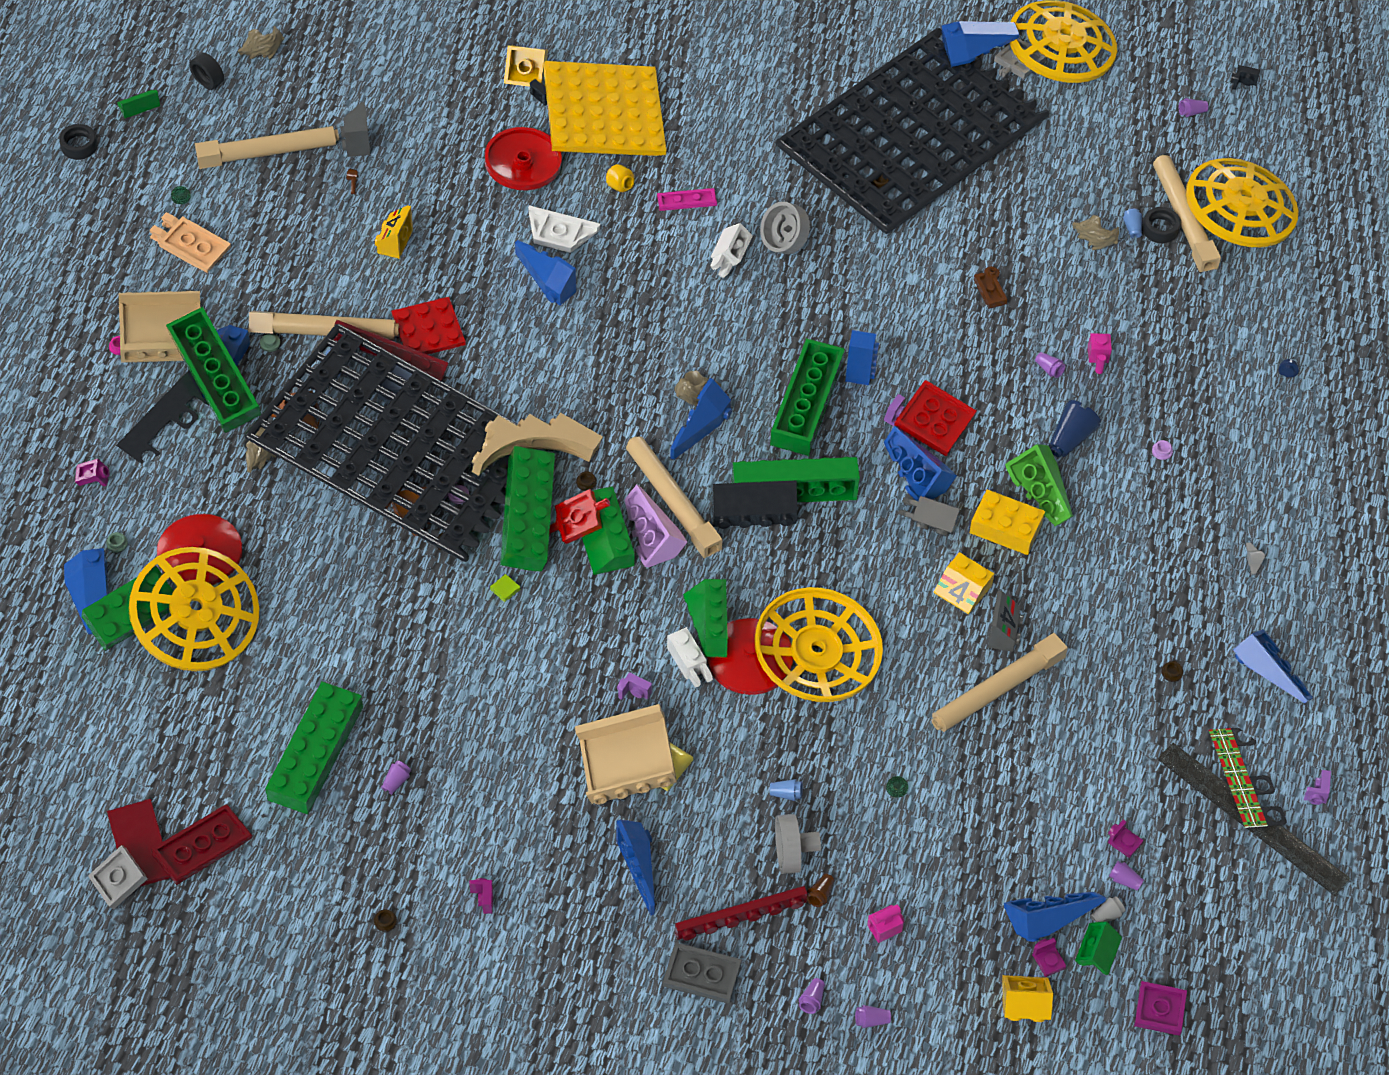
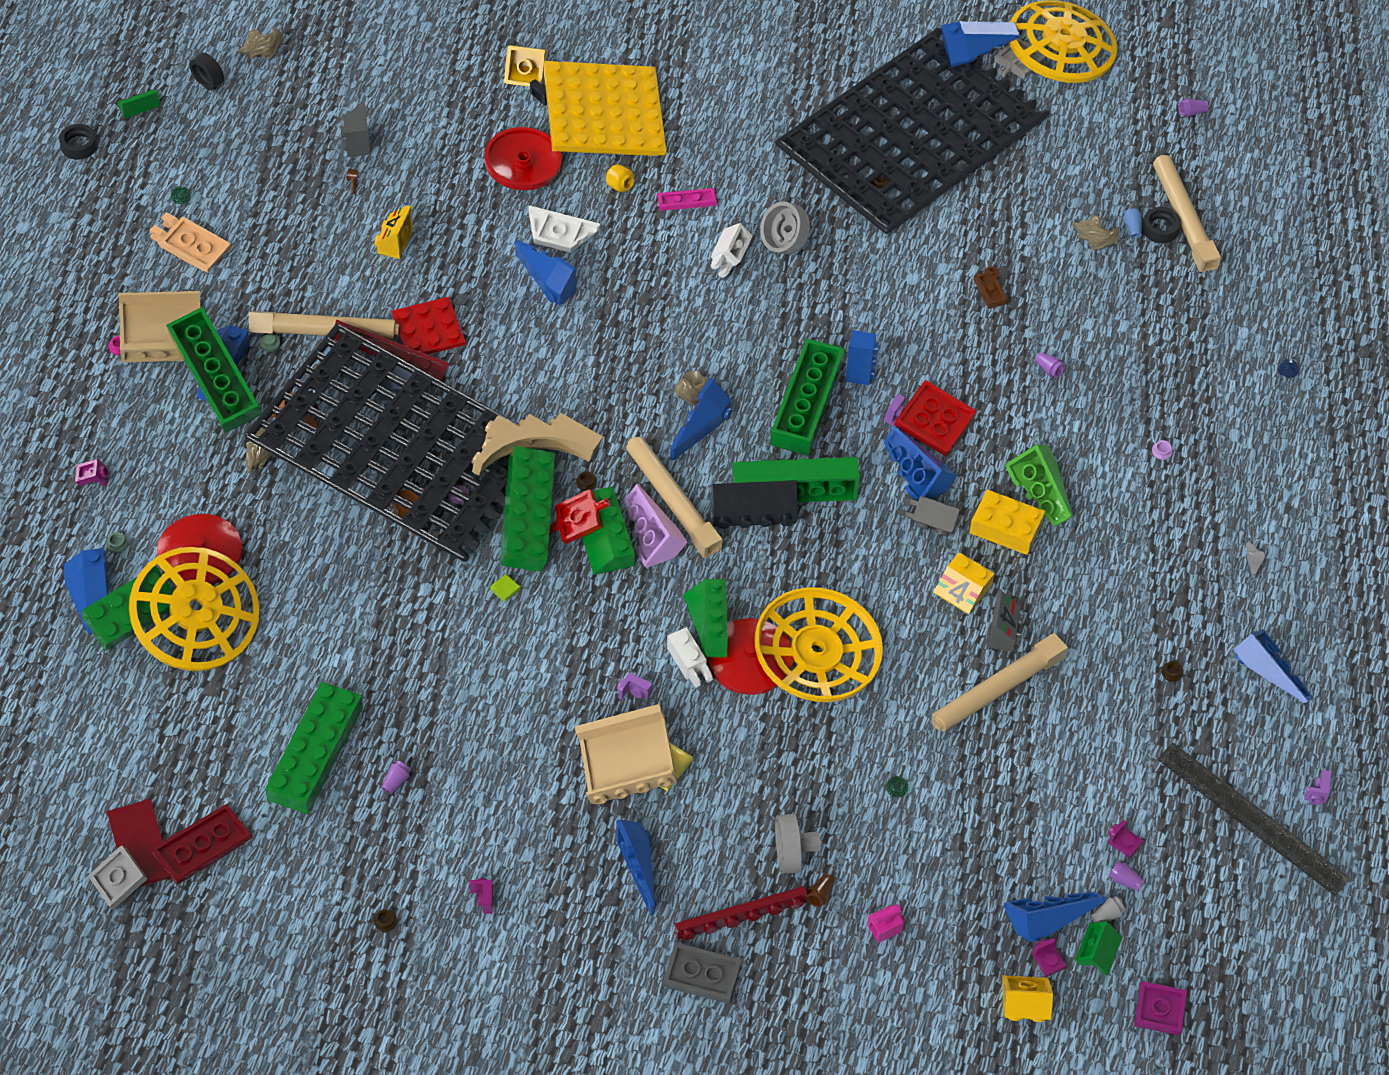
(167, 408): black piece -> none
(214, 154): tan brick -> none
(787, 789): medium blue cone -> none
(811, 998): medium lavender cone -> none
(871, 1016): medium lavender cone -> none
(1073, 428): dark blue cone -> none
(1099, 350): dark pink brick -> none
(1241, 784): piece -> none
(1245, 75): black bracket -> none
(1249, 205): yellow dish -> none

